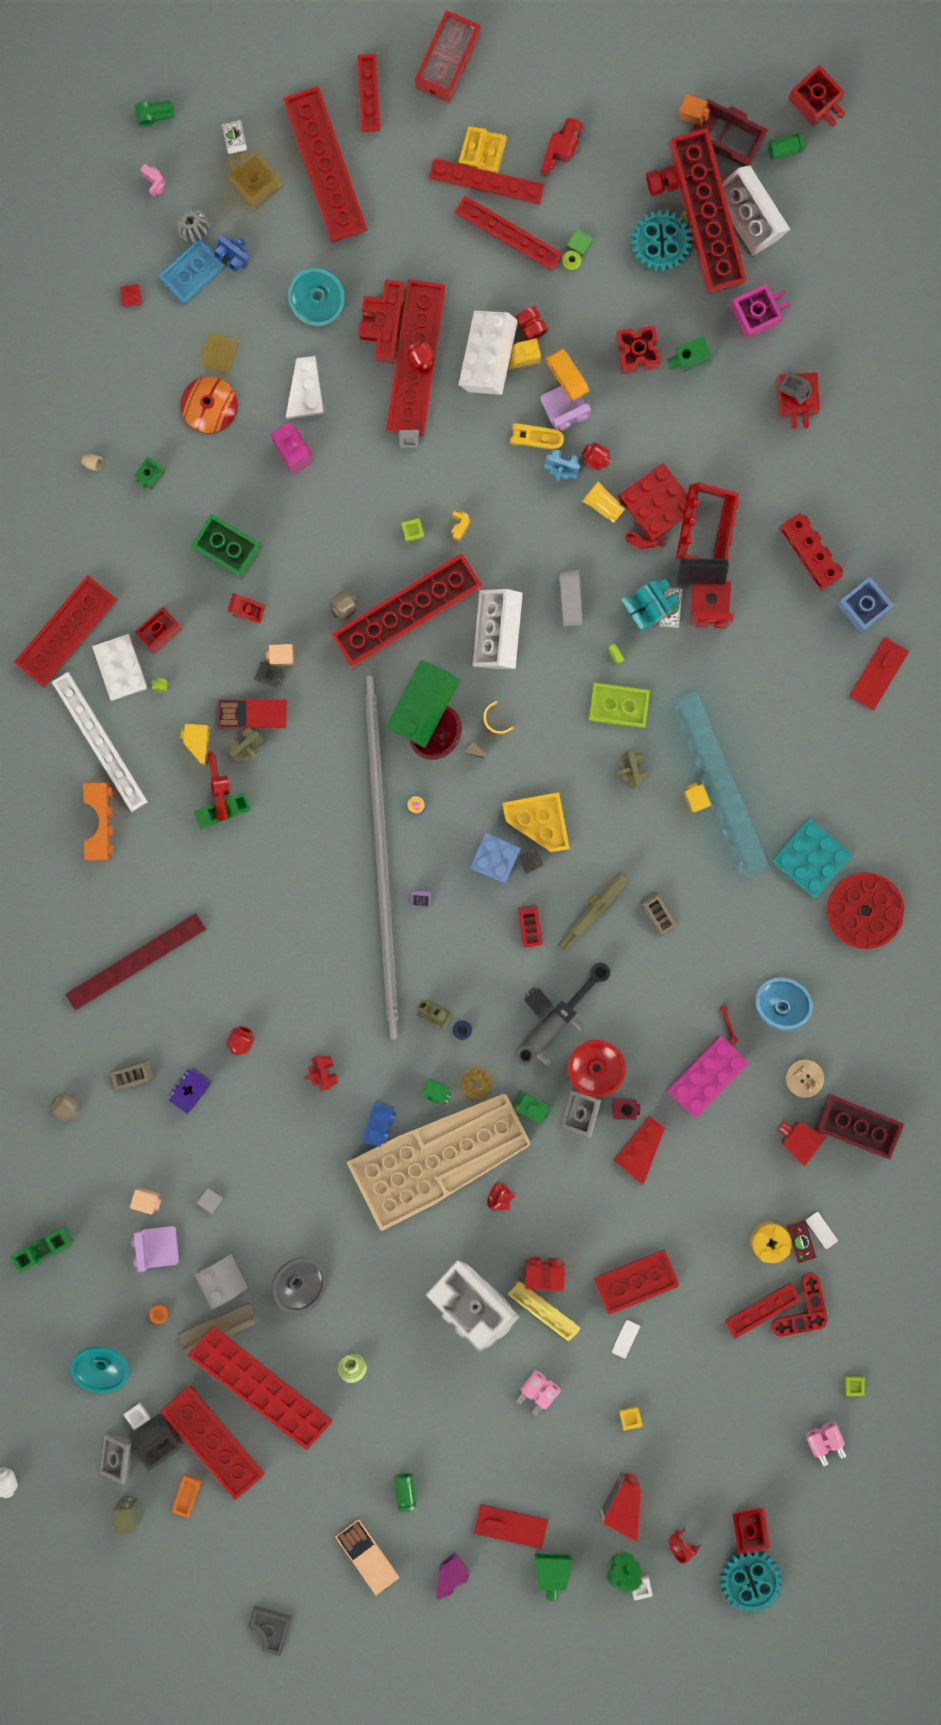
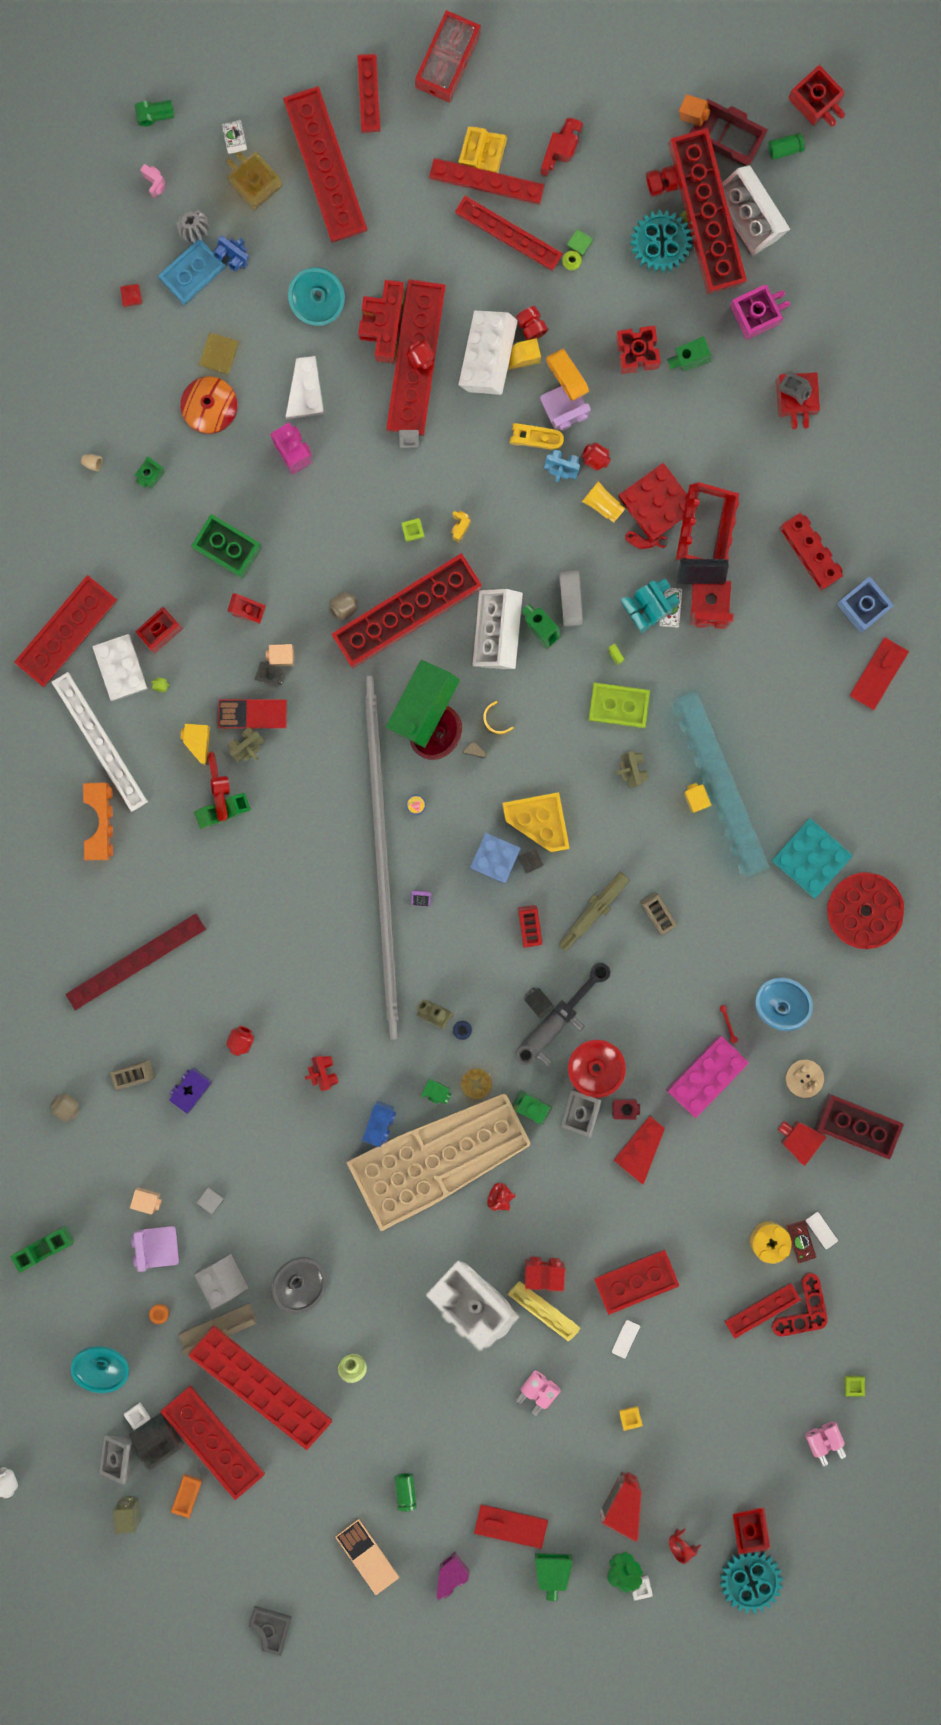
(546, 630): none -> green torso

